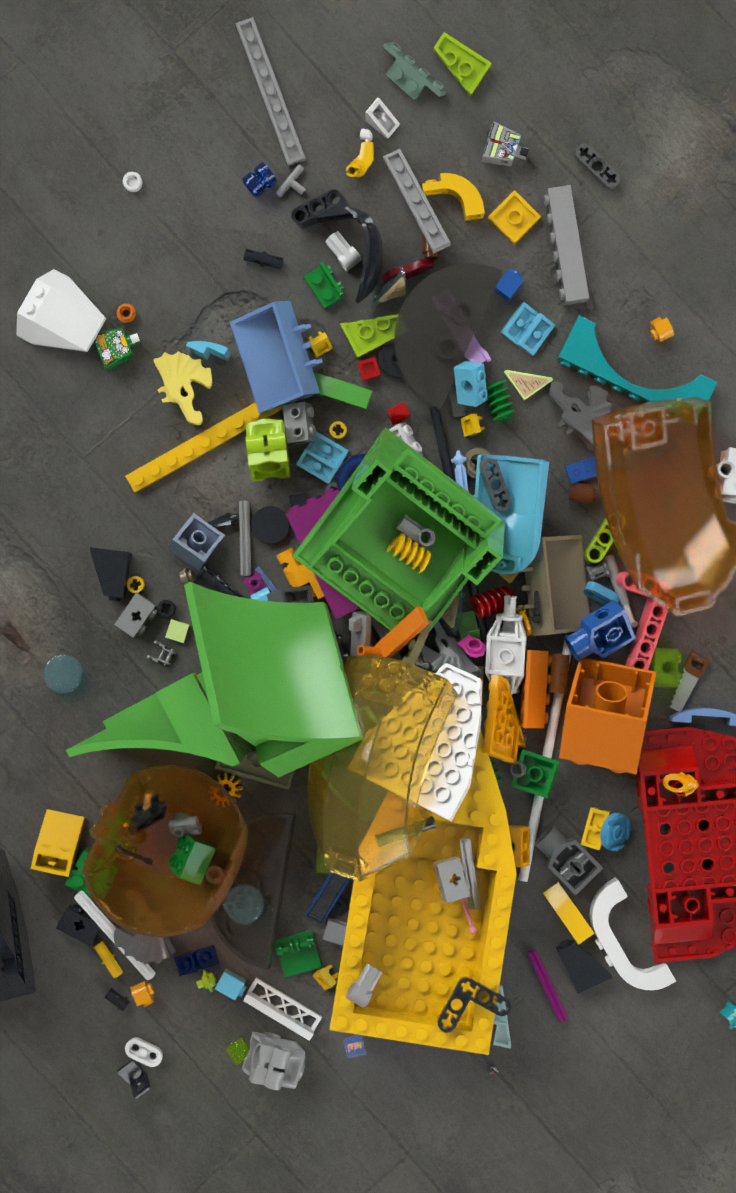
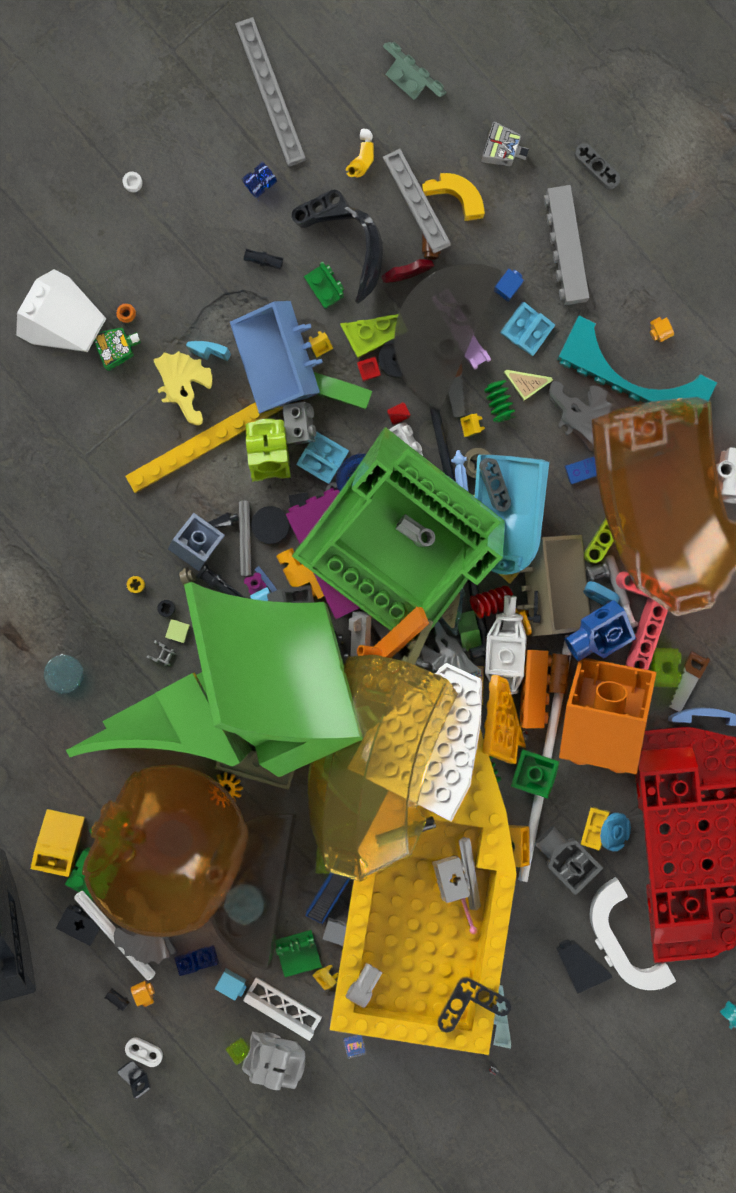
(108, 959): yellow axle -> none
(112, 571): black slope -> none
(118, 848): black hinge -> none
(127, 619): light grey brick -> none
(146, 818): black plate -> none
(184, 824): light grey plate -> none
(191, 858): green brick -> none
(207, 981): lime plant -> none
(290, 182): light grey piece -> none
(342, 427): yellow bush -> none
(346, 255): white piece -> none
(381, 118): white slope -> none
(393, 289): tile -> none
(410, 552): yellow piece -> none
(462, 62): lime wing -> none
(470, 383): medium azure brick -> none
(472, 646): dark pink animal -> none
(514, 217): yellow tile -> none
(515, 769): dark grey hinge -> none
(547, 986): magenta axle -> none
(568, 913): yellow slope -> none
(582, 493): reddish brown brick -> none
(688, 782): light orange piece -> none

